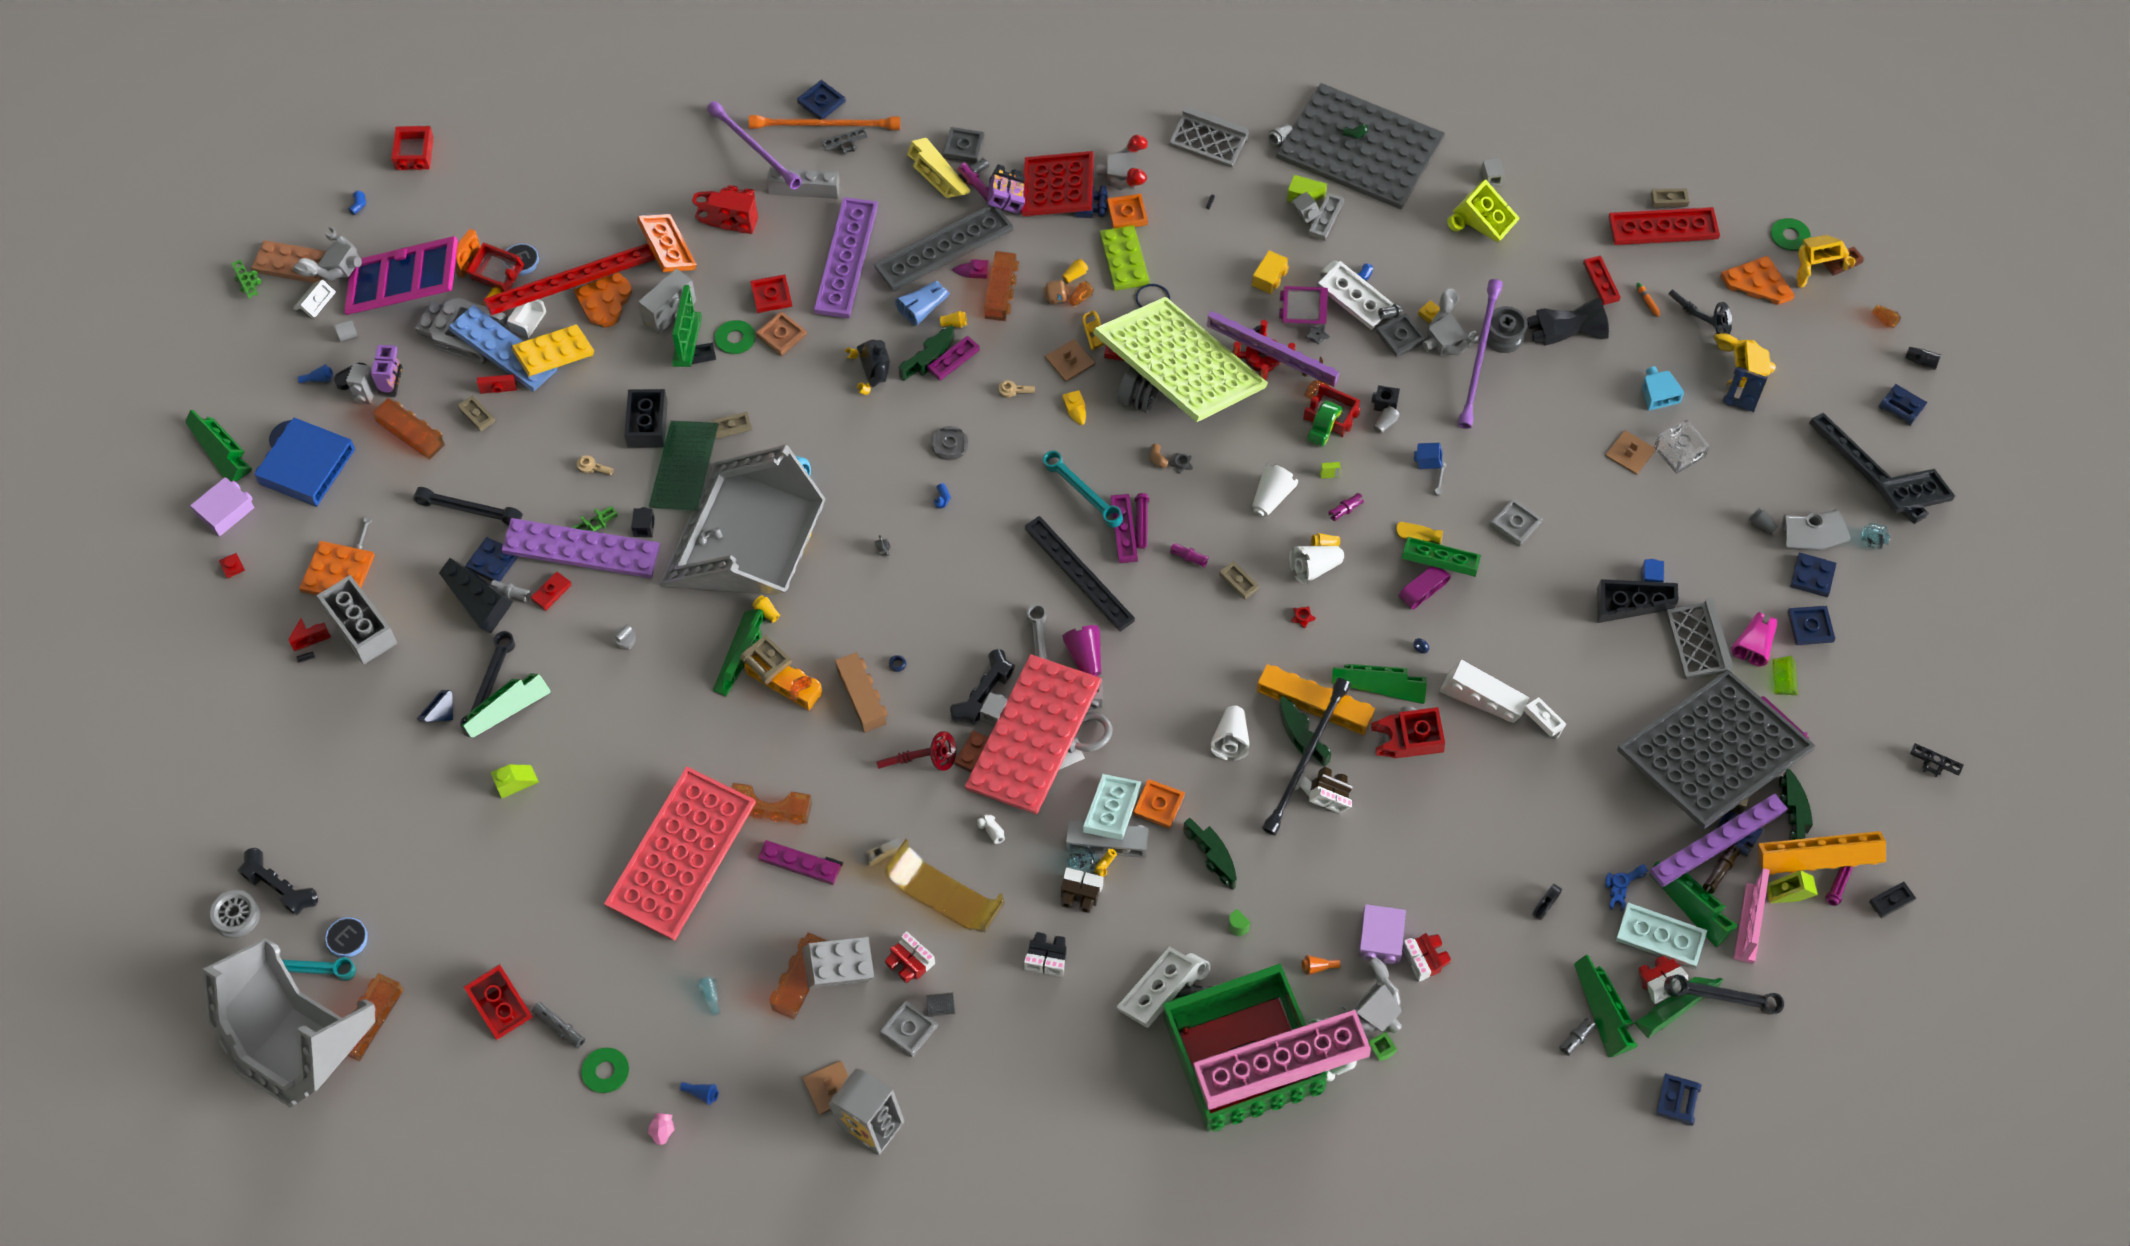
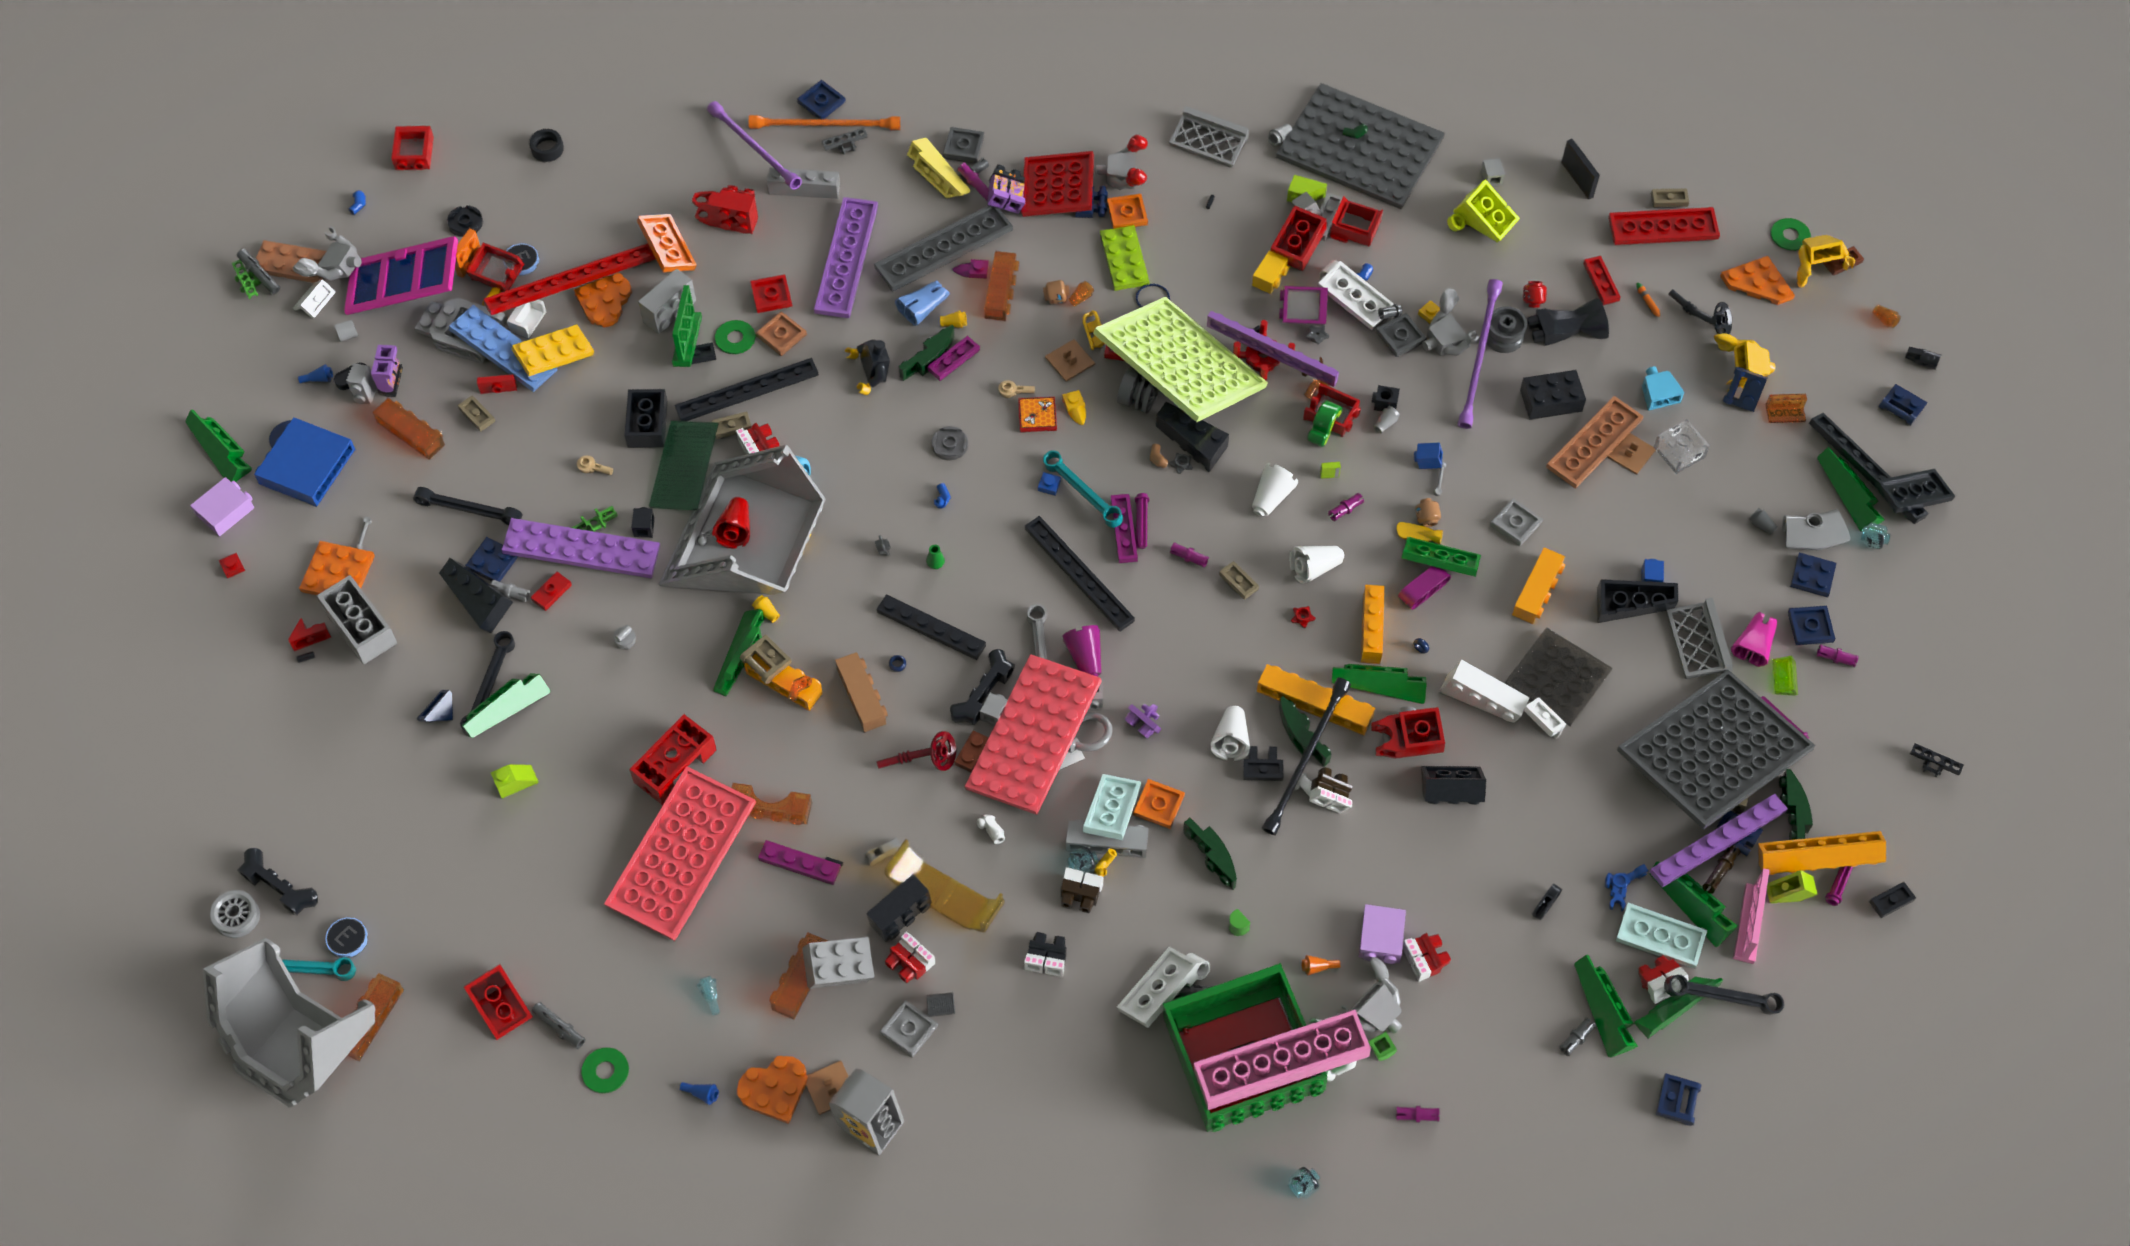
(253, 266): none -> dark grey pin
(464, 218): none -> black tile
(545, 135): none -> black tyre
(656, 771): none -> red plate
(661, 1128): bright pink rock -> none
(733, 525): none -> red cone
(746, 390): none -> black plate
(755, 440): none -> red hips
(774, 1089): none -> orange plate
(899, 908): none -> black brick
(931, 627): none -> black plate
(935, 557): none -> green cone
(1037, 414): none -> tile
(1049, 483): none -> blue plate
(1075, 270): yellow cone -> none
(1149, 726): none -> medium lavender hips
(1198, 438): none -> black wedge
(1263, 769): none -> black plate
(1299, 237): none -> red brick
(1304, 1182): none -> clear light blue head
(1325, 540): yellow cone -> none
(1345, 232): none -> red piece
(1372, 624): none -> light orange brick
(1418, 1114): none -> magenta pin
(1428, 512): none -> medium nougat head
(1453, 784): none -> black slope
(1534, 293): none -> red head
(1538, 586): none -> light orange brick
(1552, 394): none -> black brick
(1559, 675): none -> clear smoke plate
(1580, 168): none -> black tile
(1594, 442): none -> nougat plate
(1786, 408): none -> clear orange panel
(1837, 655): none -> magenta pin
(1851, 489): none -> green wedge

